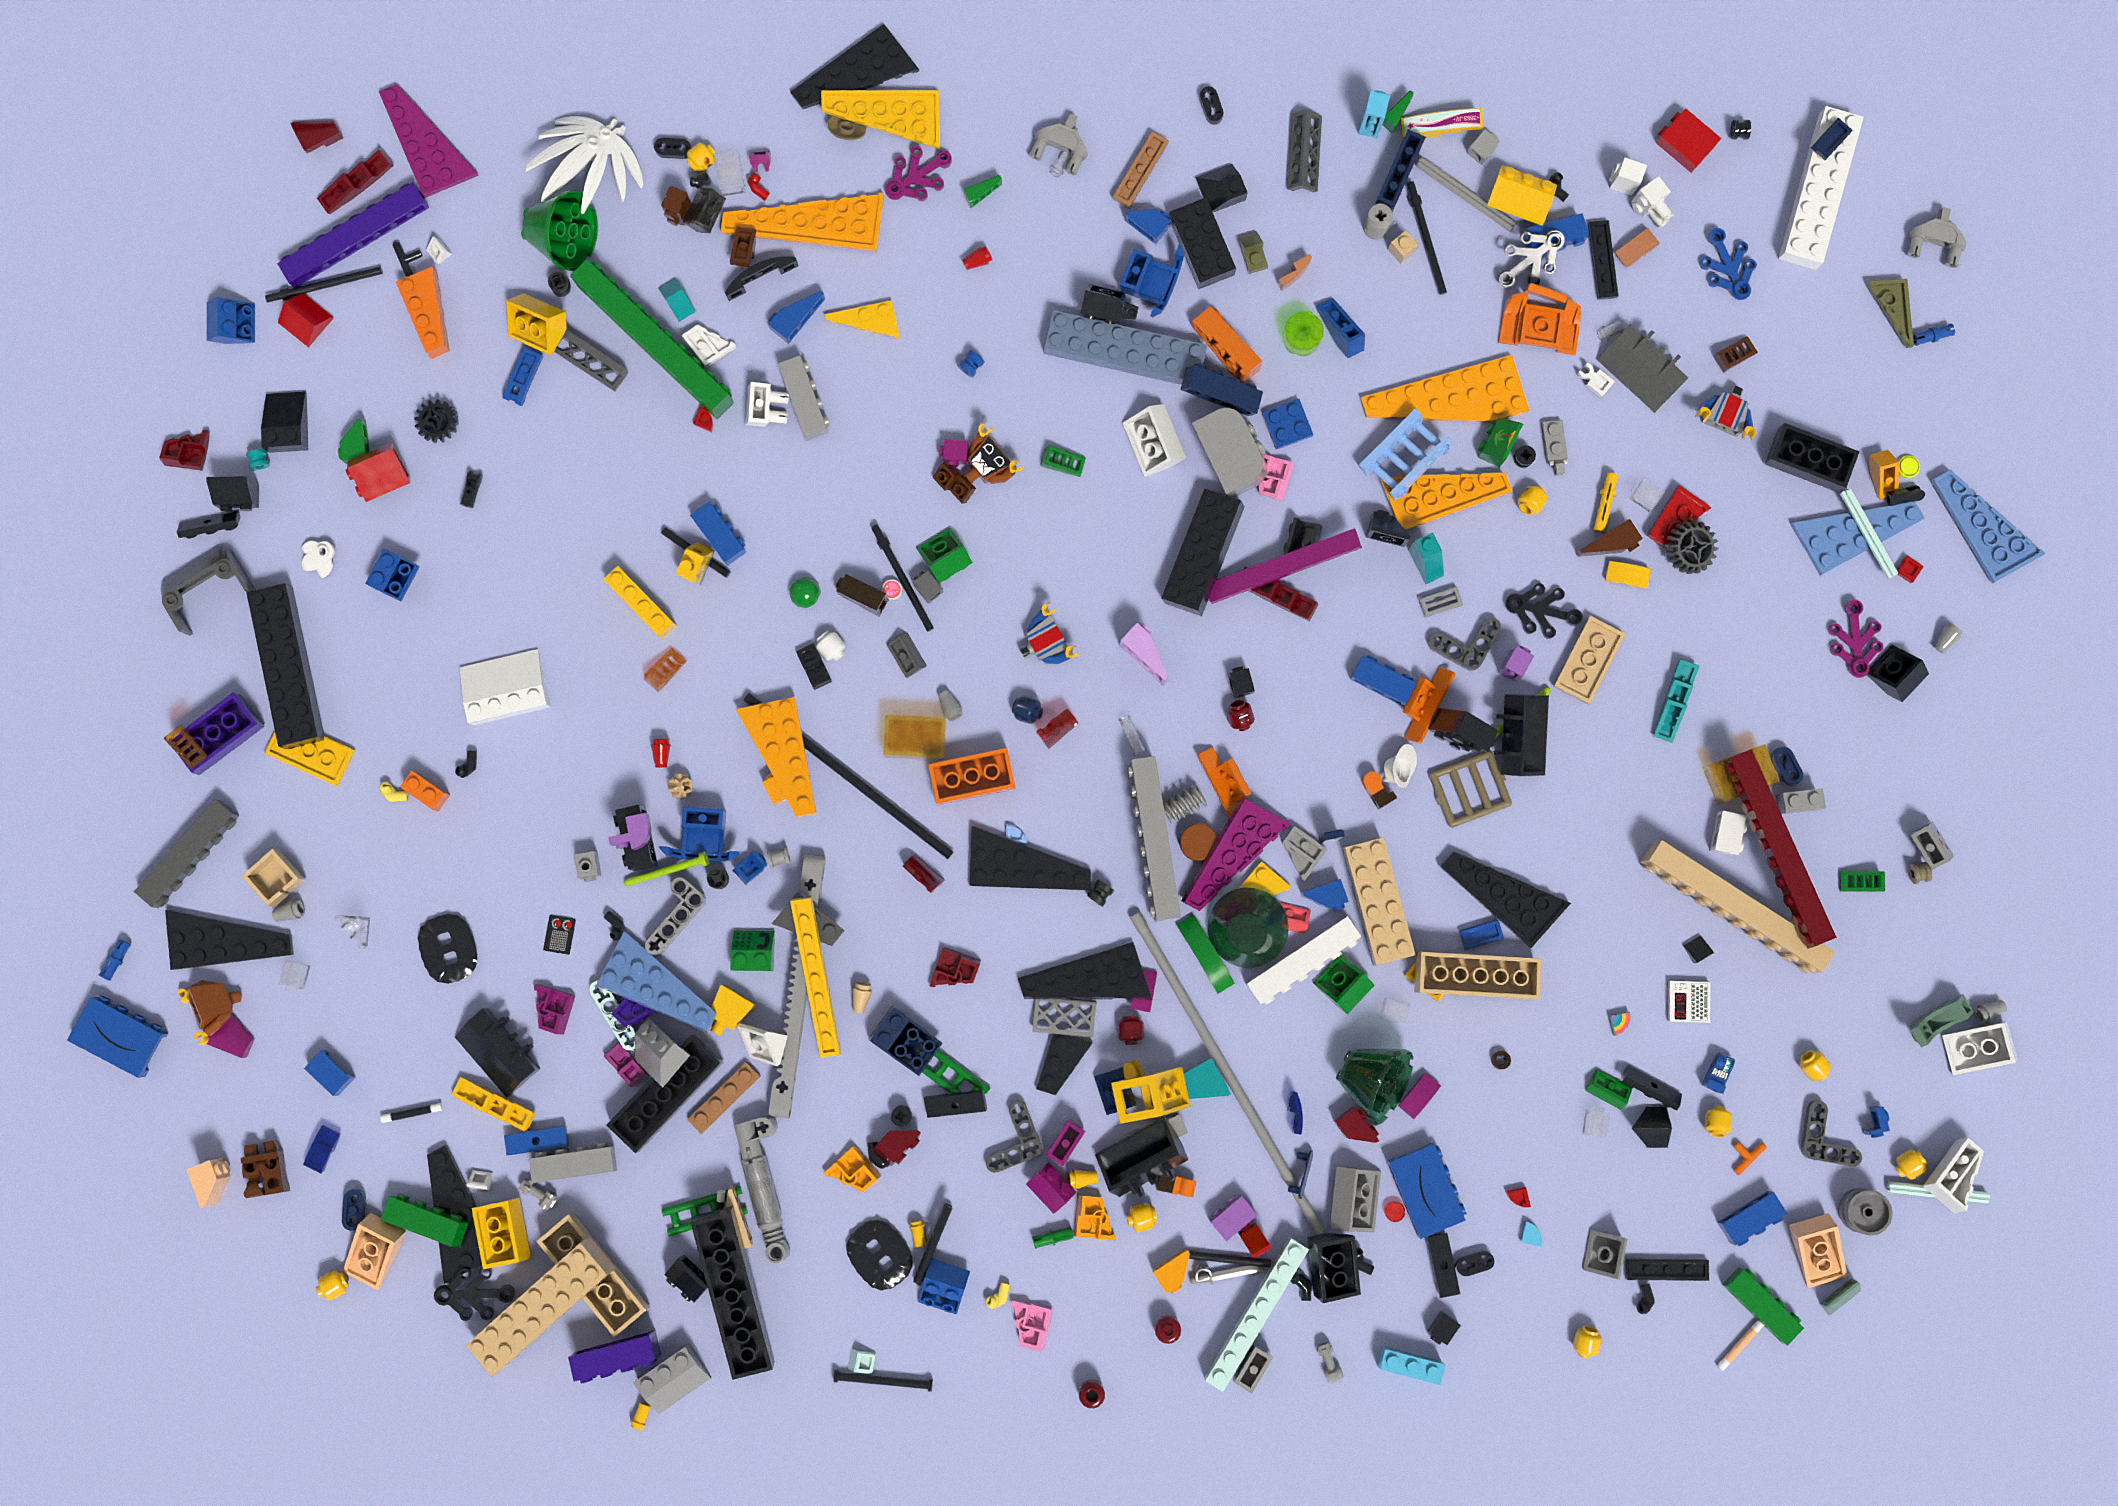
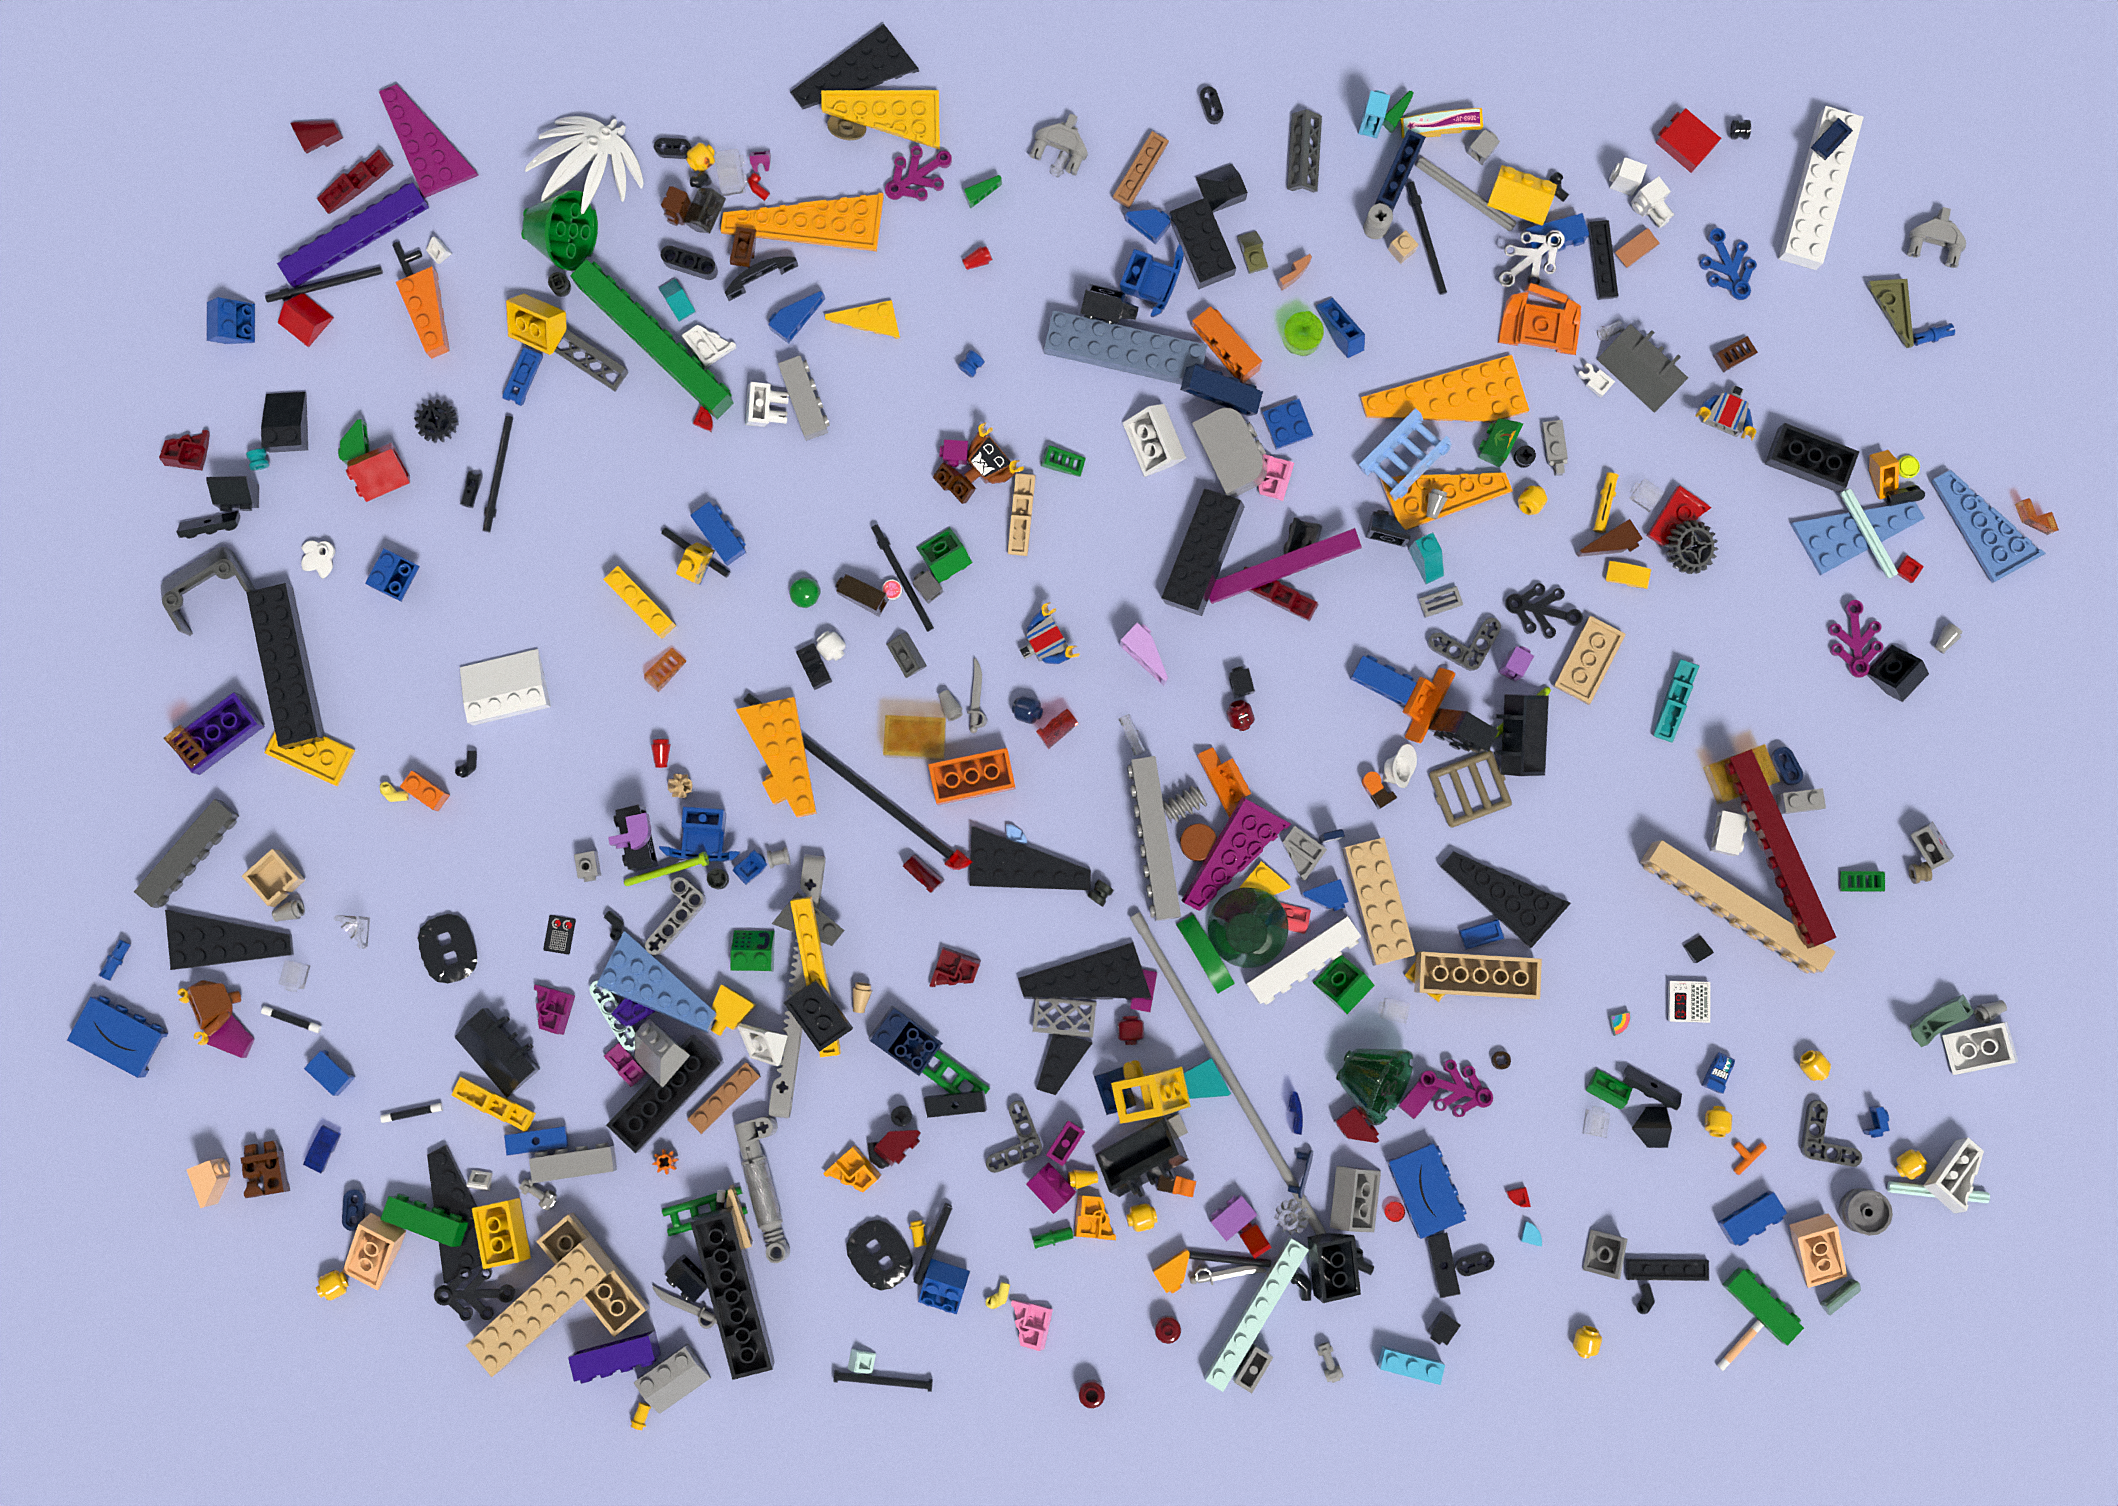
(291, 1019): none -> black bar
(490, 511): none -> black bar
(671, 1161): none -> orange gear
(695, 269): none -> black beam
(701, 1313): none -> light grey sword
(818, 1015): none -> black plate
(957, 861): none -> red tile
(976, 700): none -> light grey sword
(1021, 514): none -> tan slope
(1289, 1209): none -> clear gear
(1436, 501): none -> light grey cone
(1459, 1089): none -> magenta plant
(2043, 523): none -> clear orange slope

